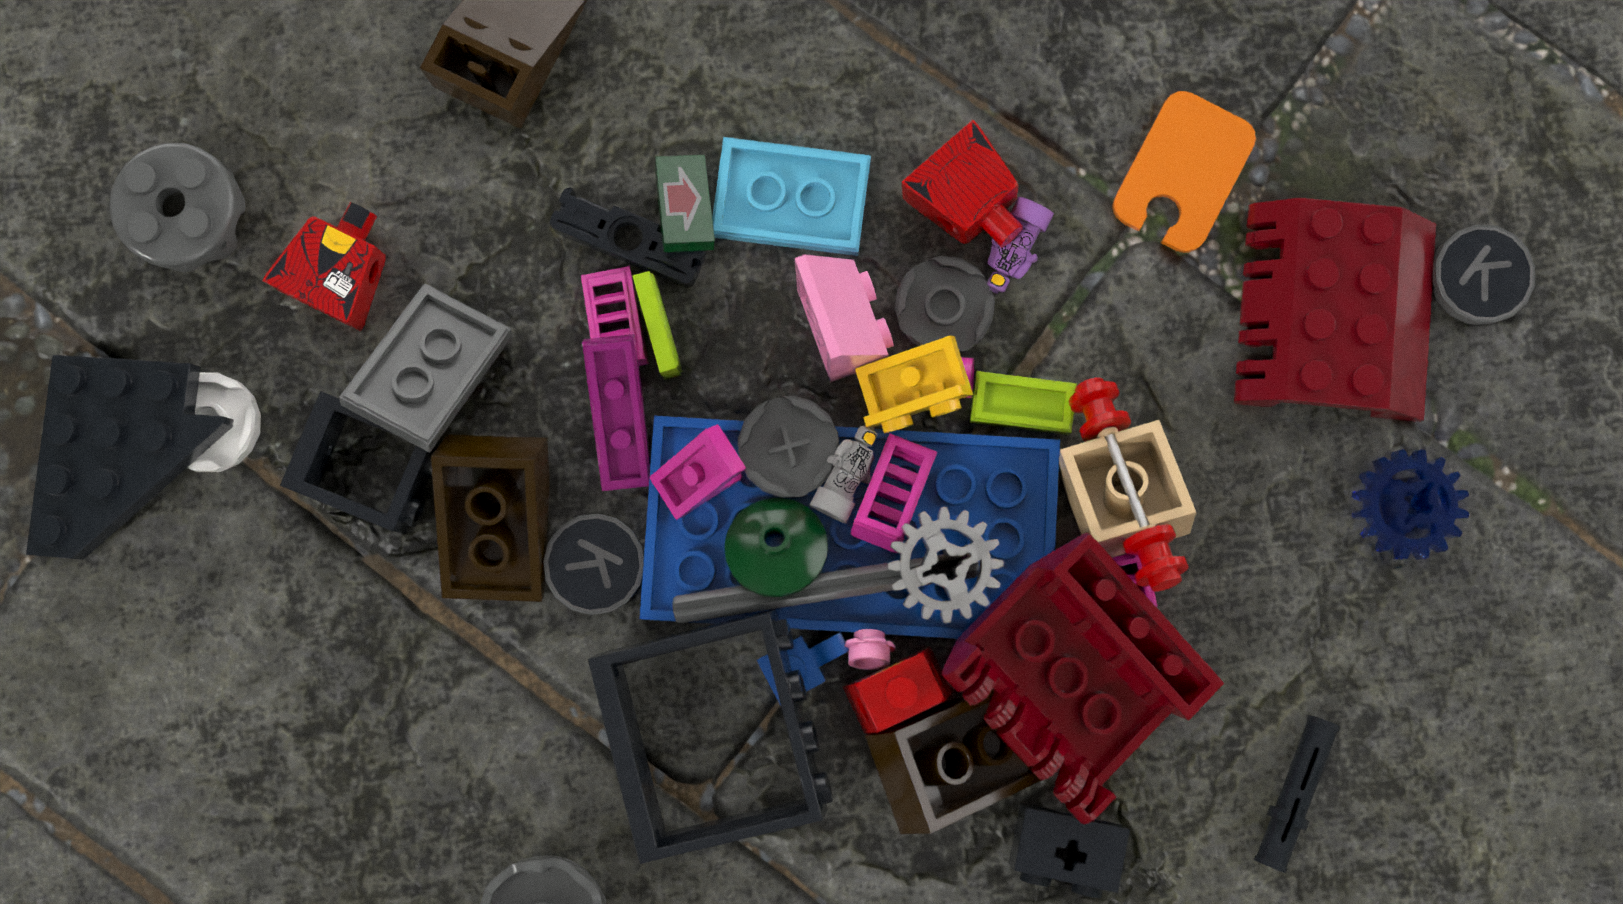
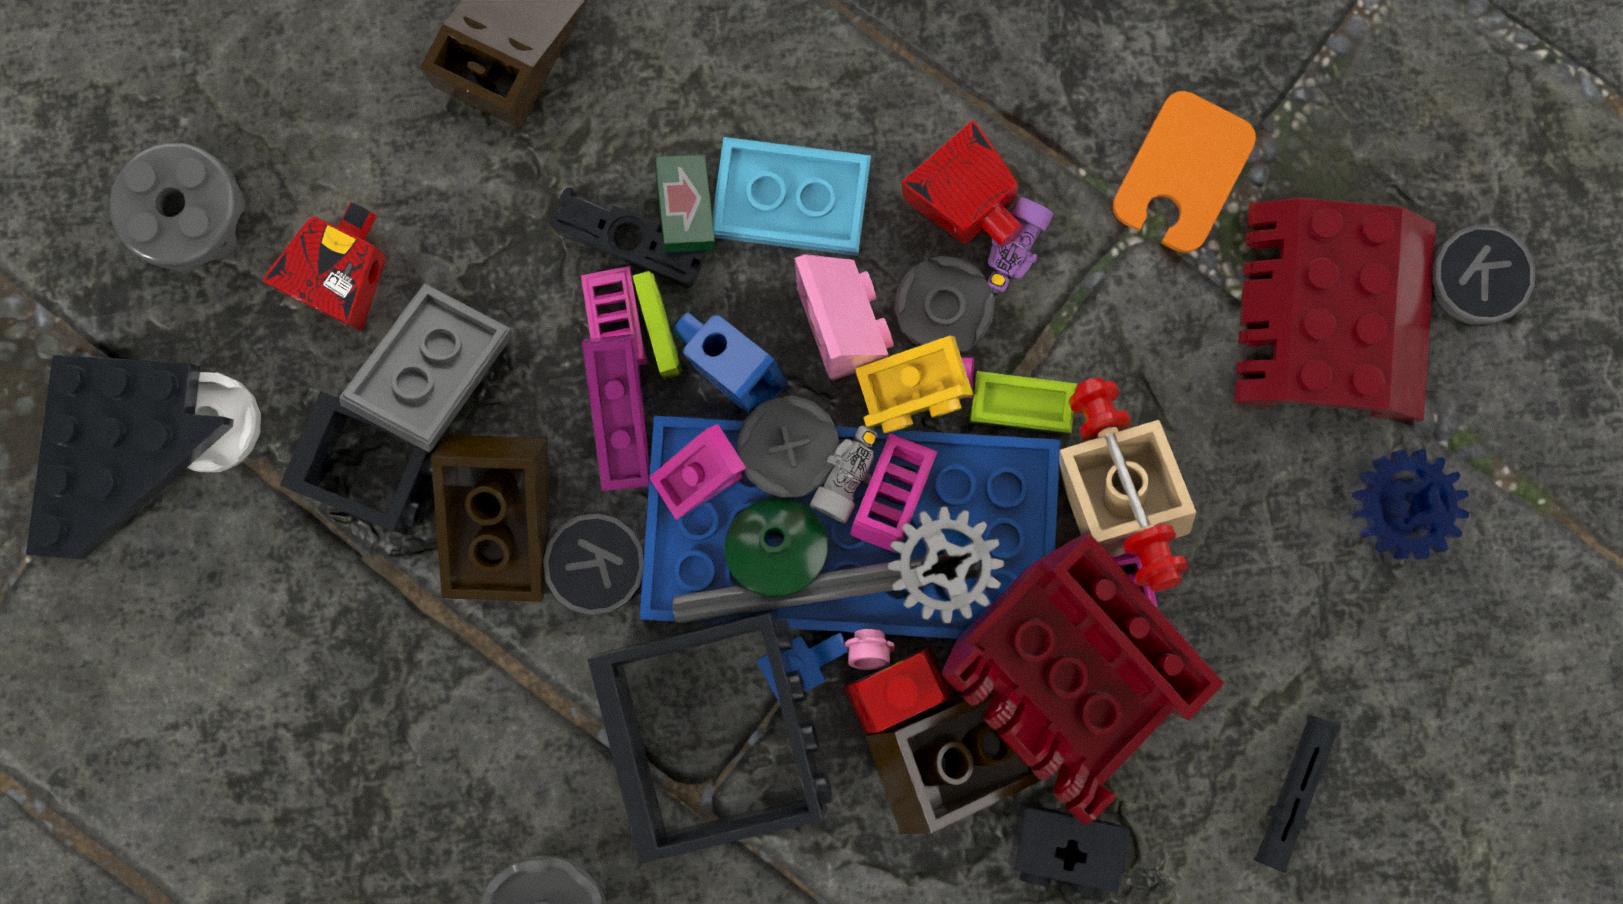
(730, 361): none -> blue torso

